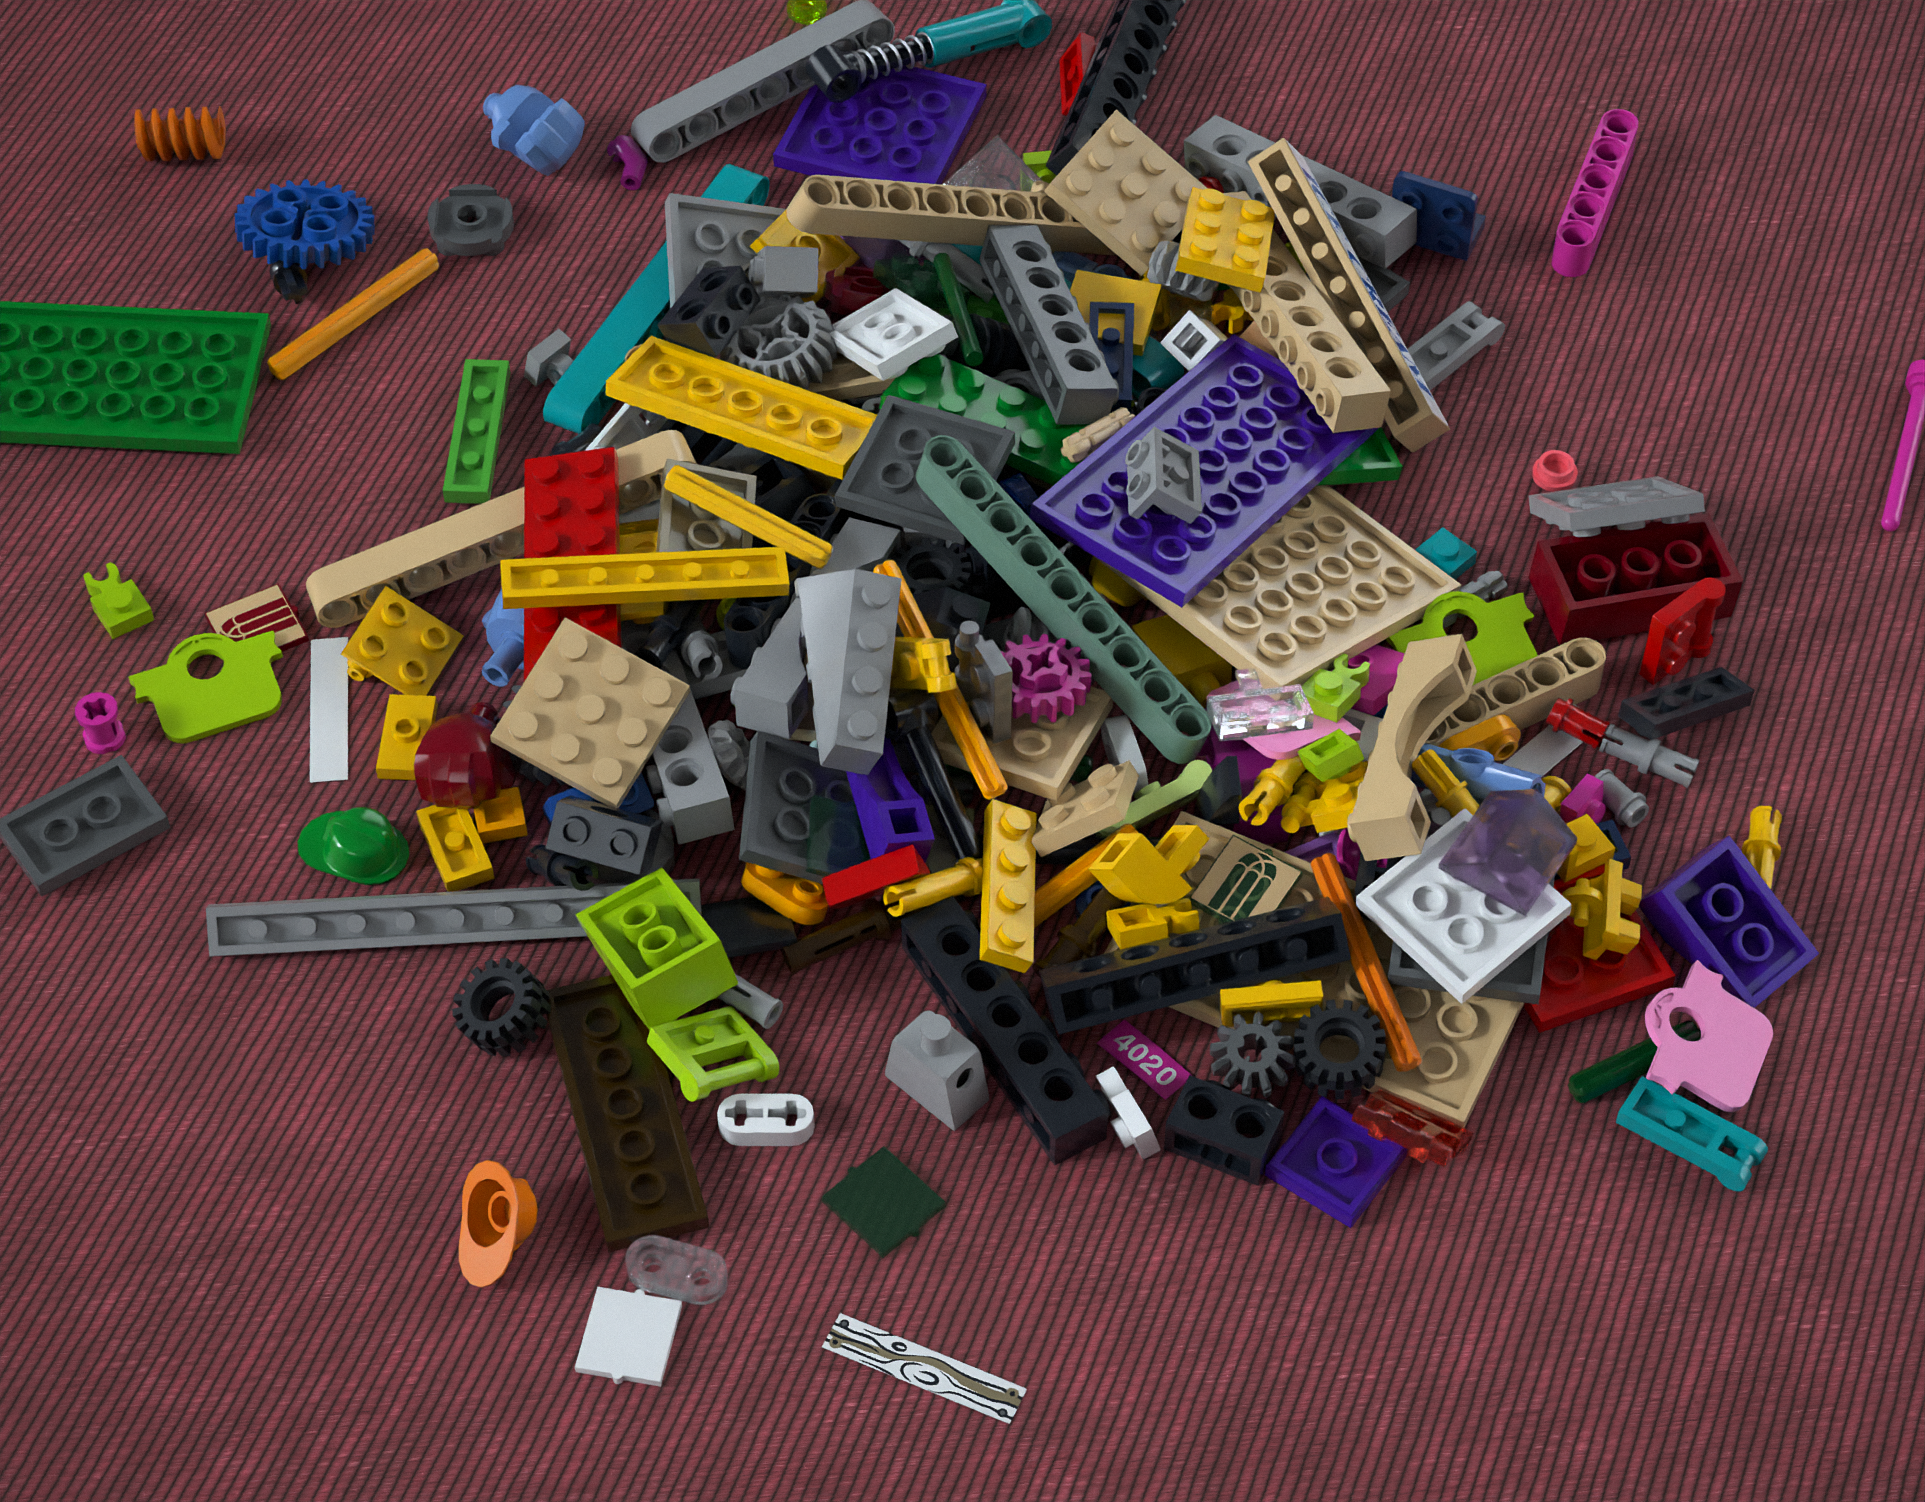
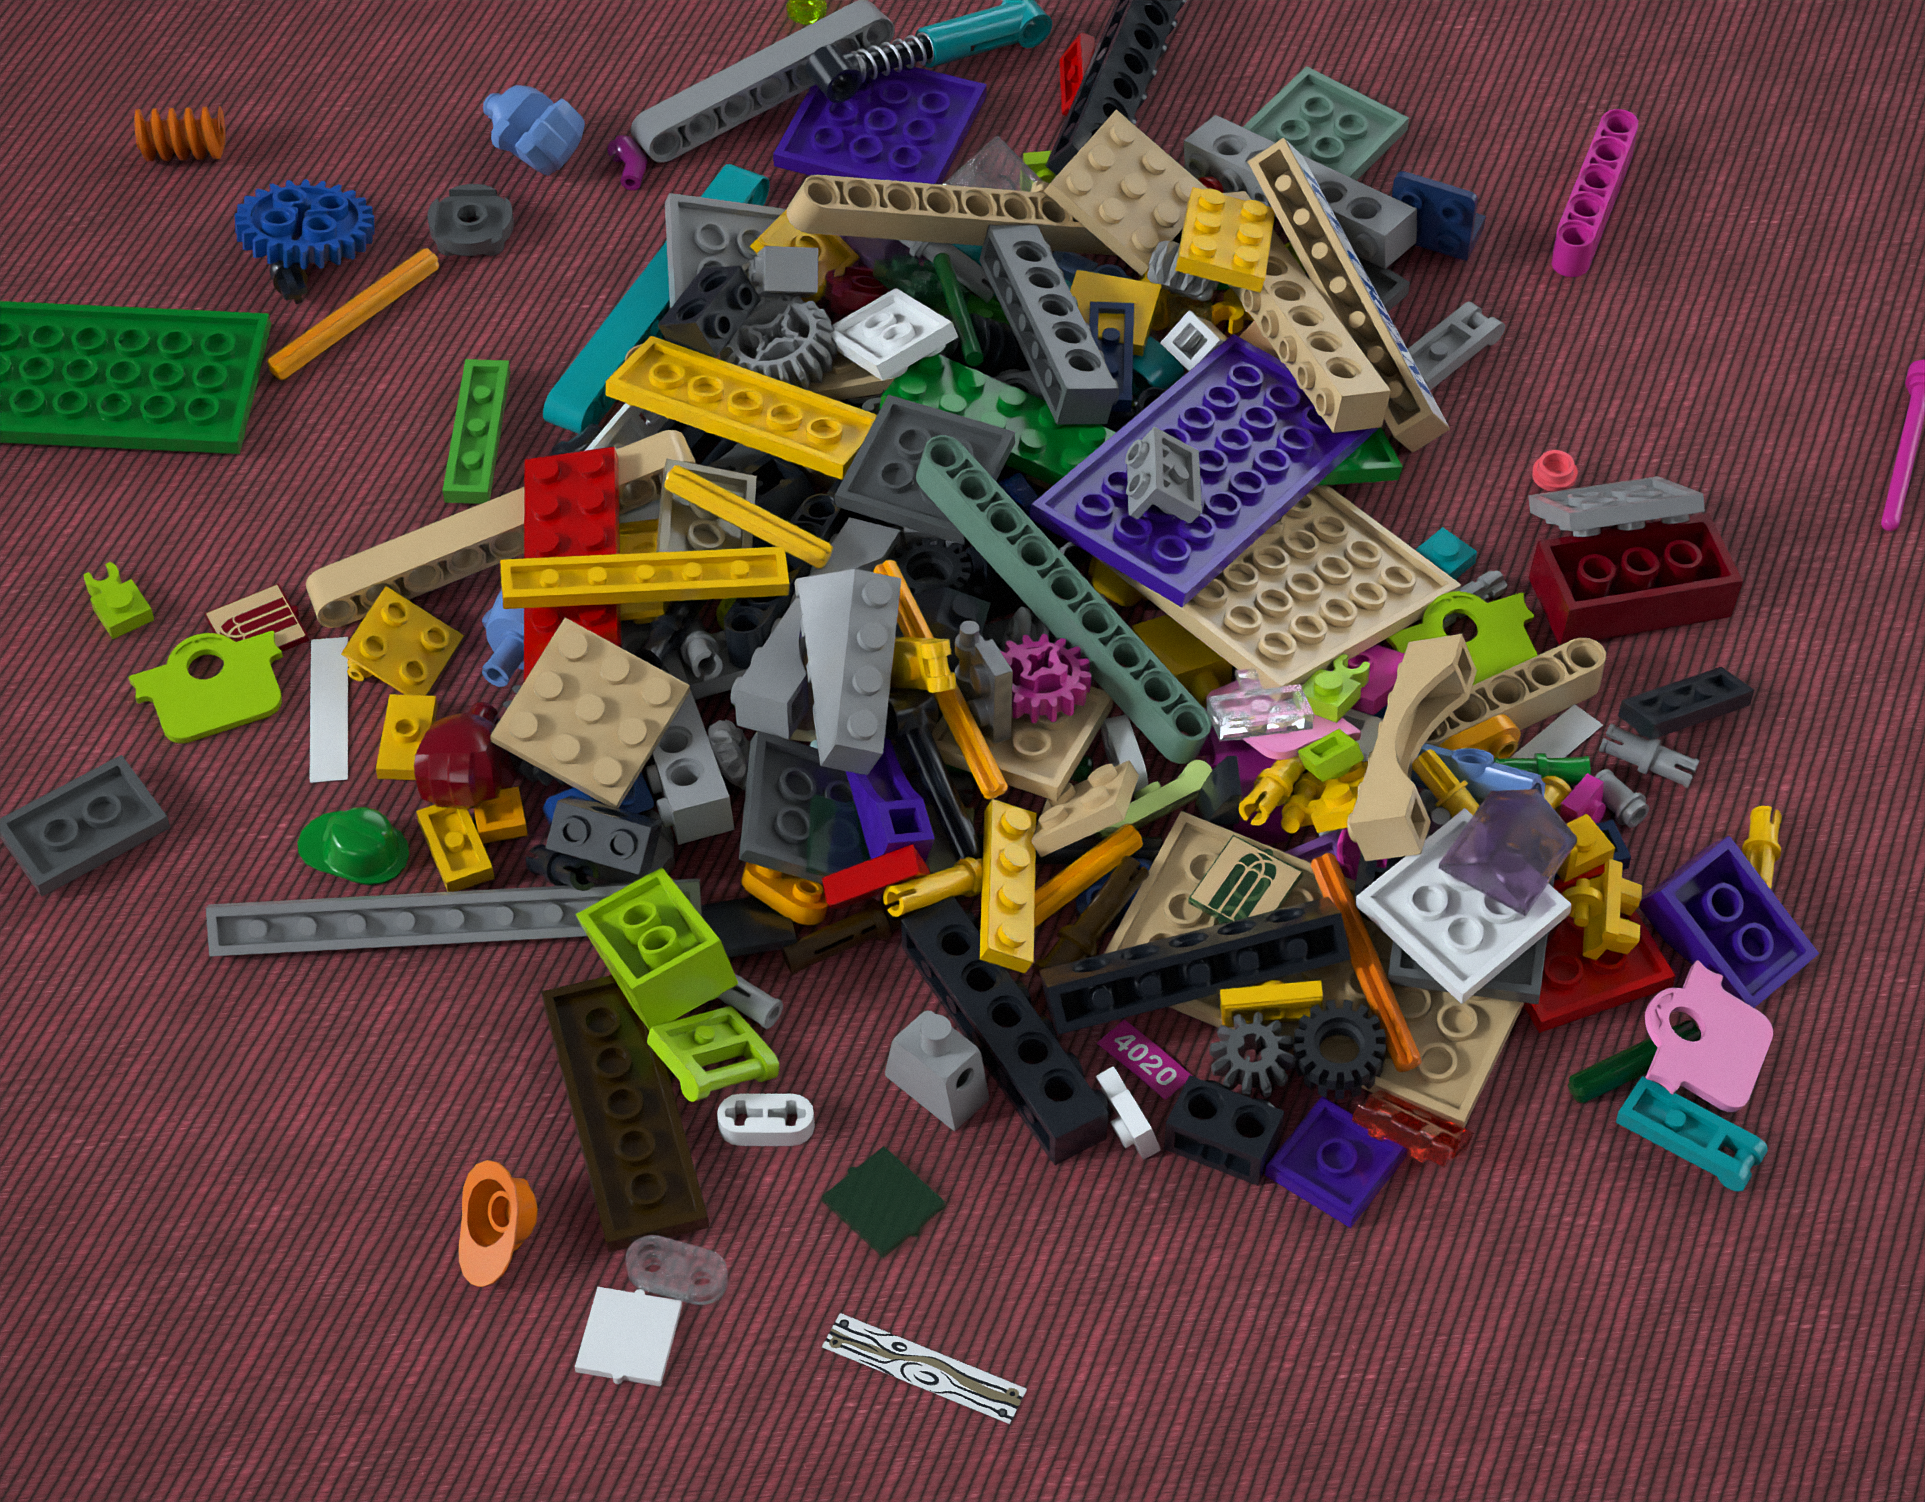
(98, 716): dark pink bush -> none
(517, 1022): black tyre -> none
(548, 359): light grey tile -> none
(1094, 435): tan axle -> none
(1146, 873): yellow brick -> none
(1147, 923): yellow plate -> none
(1330, 123): none -> sand green plate
(1569, 769): none -> green pin
(1577, 722): red pin -> none
(1682, 630): red plate -> none

